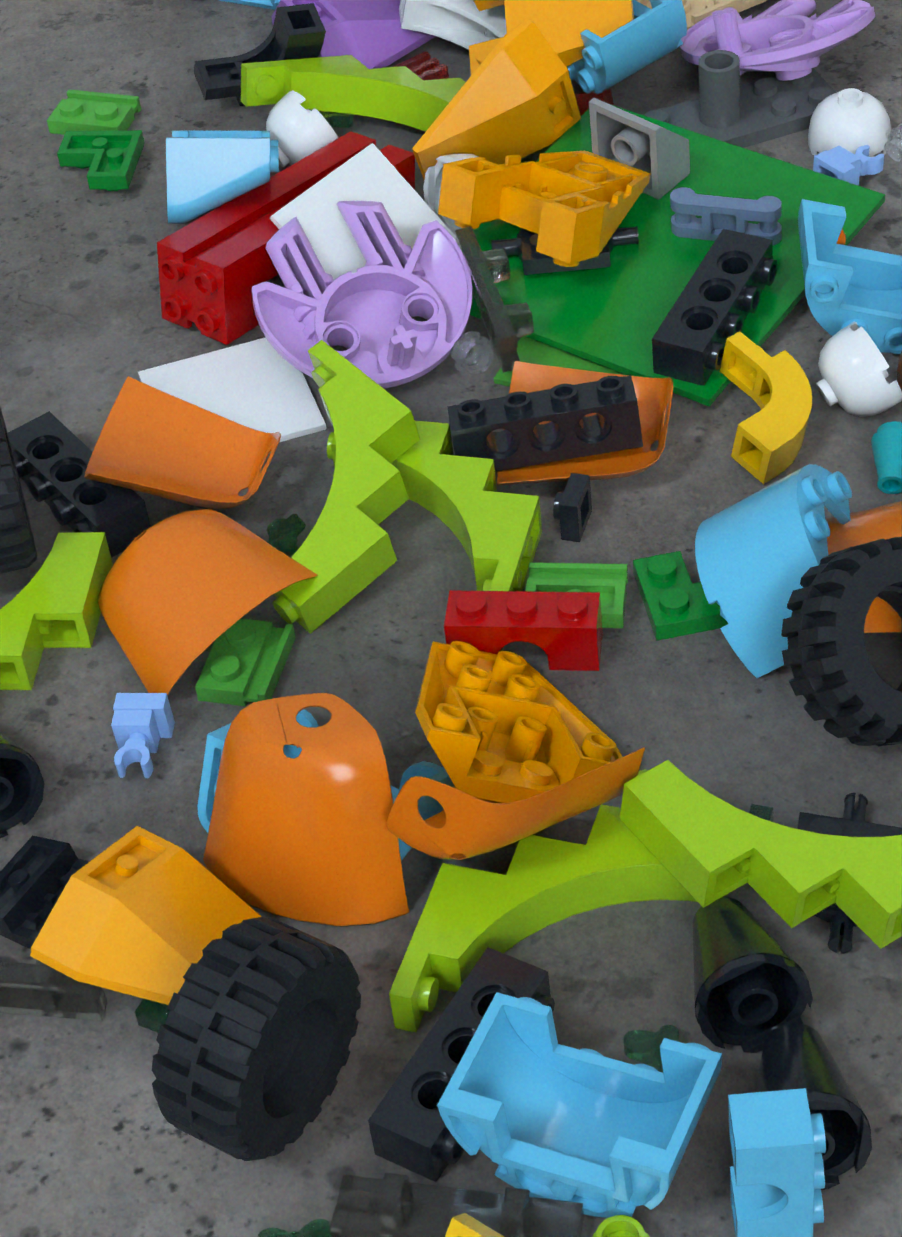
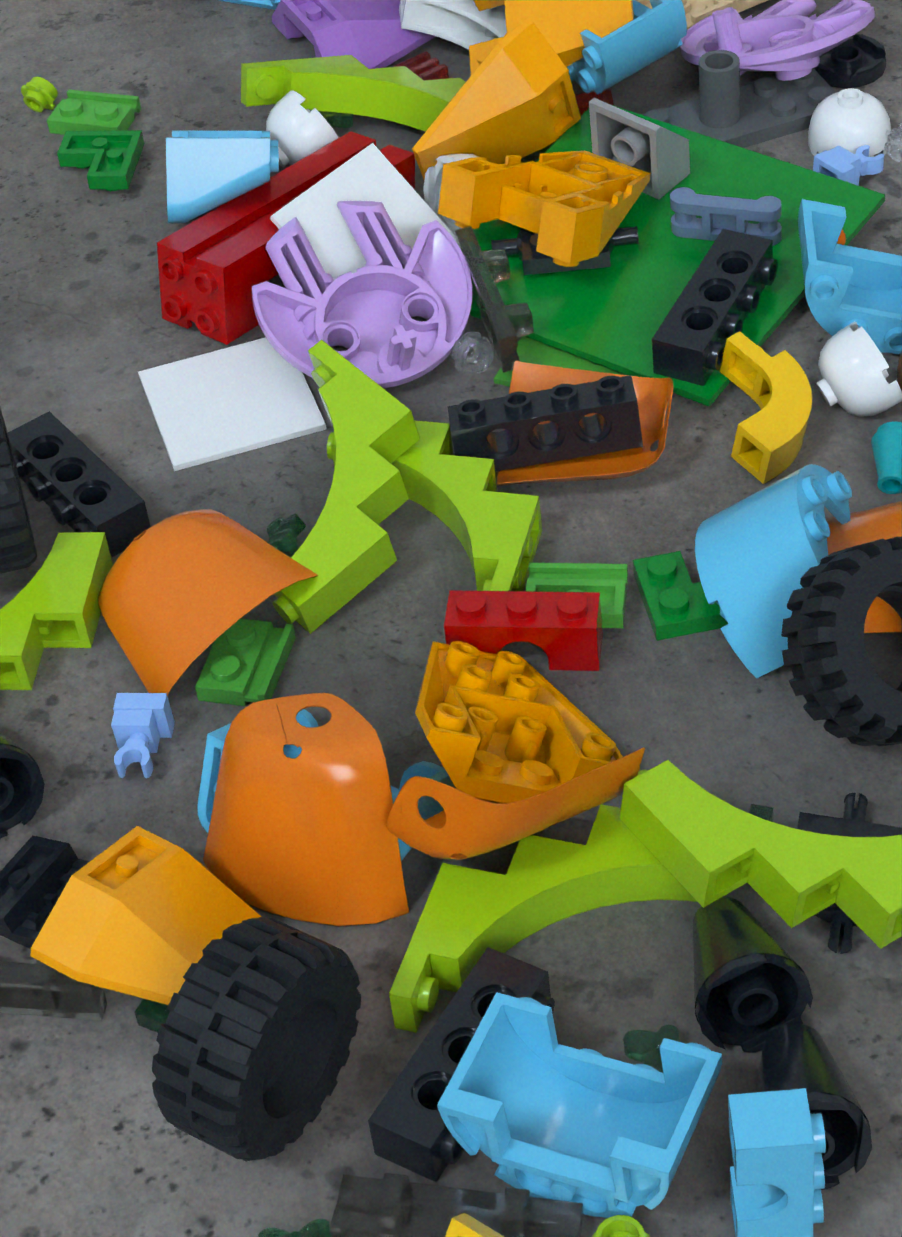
(39, 94): none -> lime plate
(178, 450): orange piece -> none
(295, 35): black arch -> none
(573, 507): black plate -> none
(853, 63): none -> black tile

